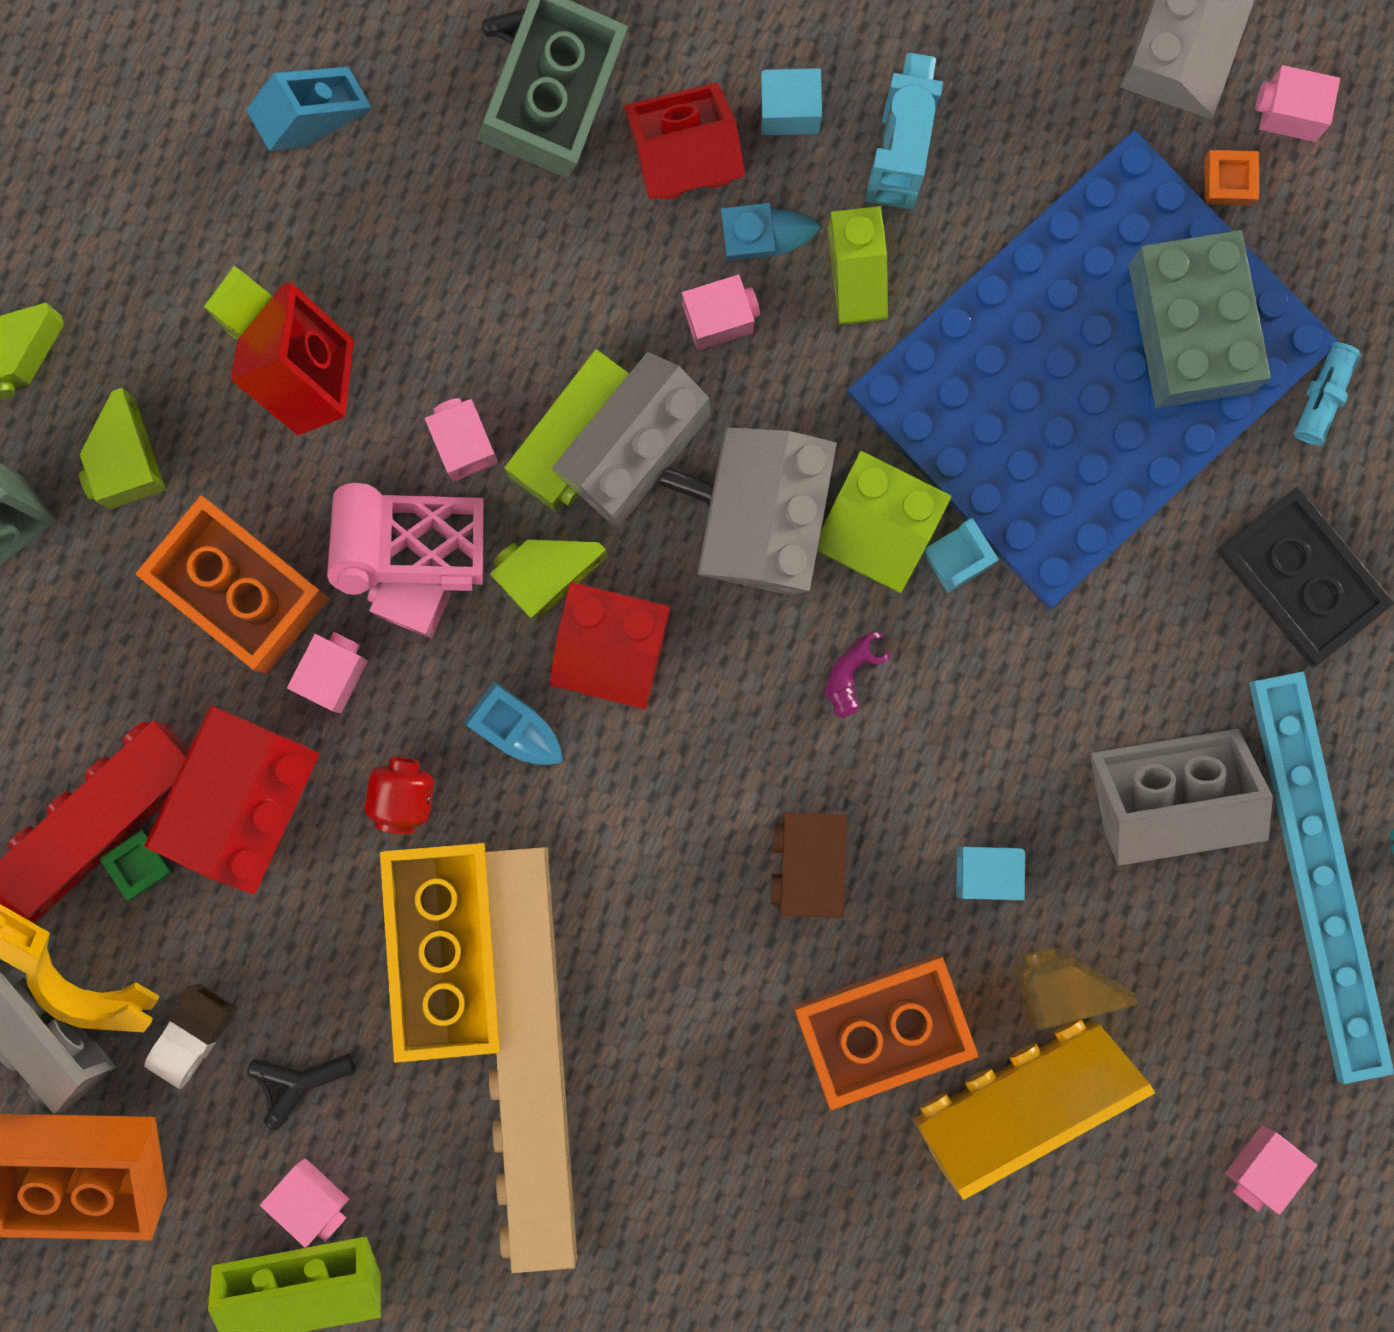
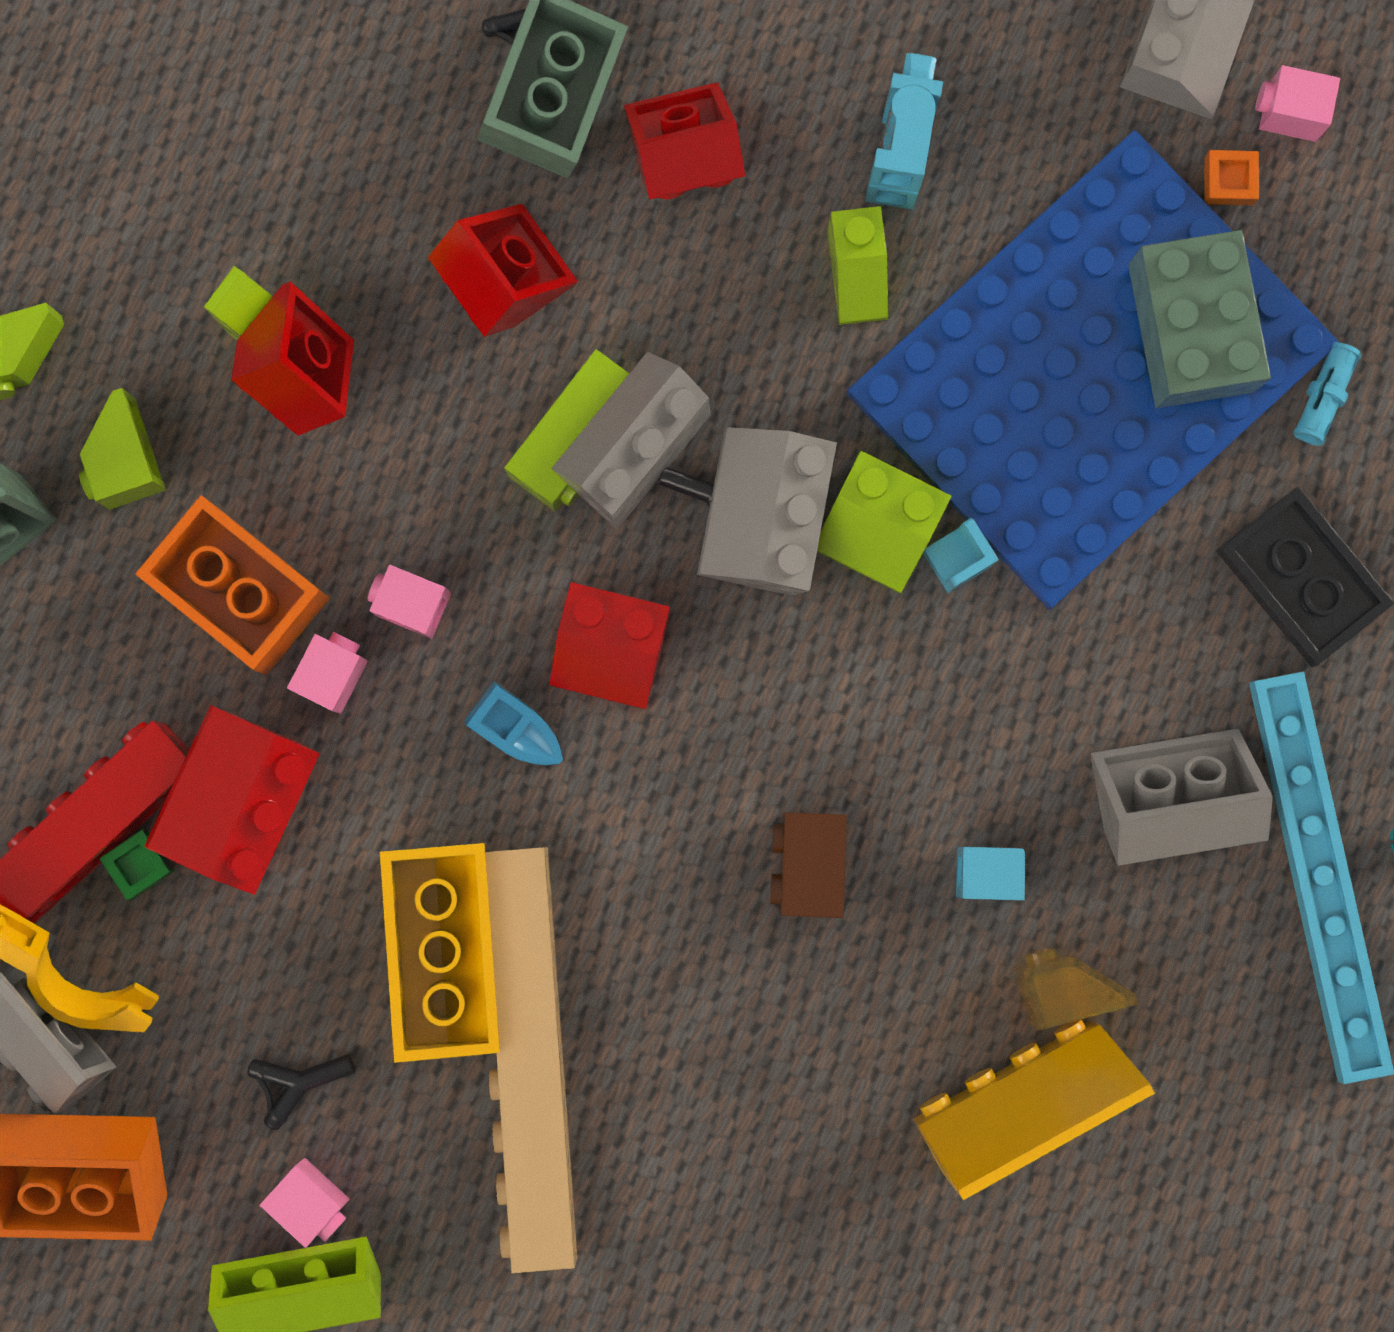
(189, 1035): leg -> none
(306, 106): dark azure slope -> none
(364, 545): bright pink piece -> none
(399, 796): red head -> none
(461, 438): bright pink brick -> none
(501, 268): none -> red slope
(542, 570): lime slope -> none
(720, 312): bright pink brick -> none
(763, 231): dark azure plate -> none
(791, 101): medium azure panel -> none
(840, 682): magenta piece -> none
(885, 1031): orange brick -> none
(1269, 1171): bright pink brick -> none

